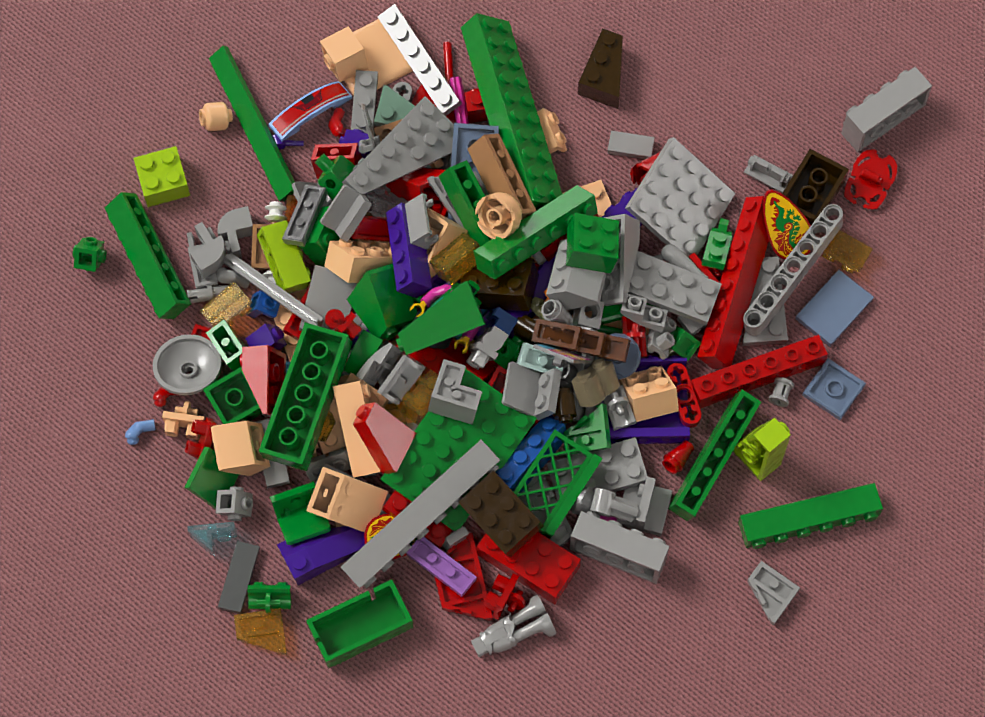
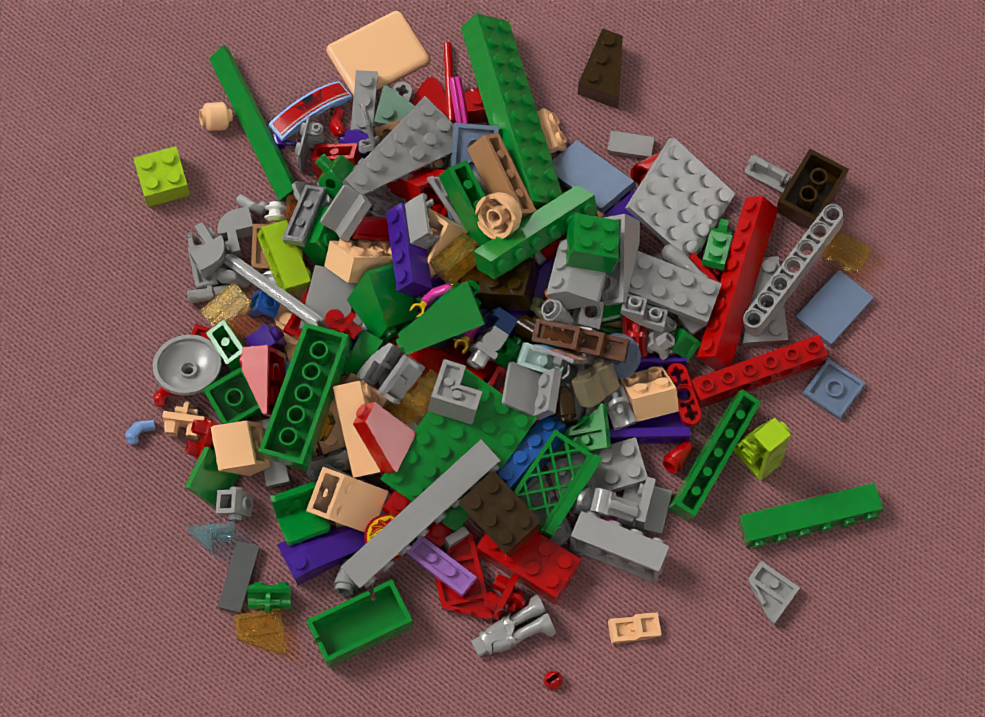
(89, 254): green brick -> none
(147, 256): green brick -> none
(258, 209): none -> light grey arm
(311, 135): none -> light grey hinge
(343, 54): light nougat head -> none
(343, 583): none -> light grey cone
(419, 60): plate -> none
(555, 684): none -> red hinge
(589, 171): none -> sand blue tile
(634, 628): none -> light nougat slope
(781, 392): light grey bush -> none
(783, 223): shield -> none
(871, 178): red shield -> none
(886, 108): light grey brick -> none

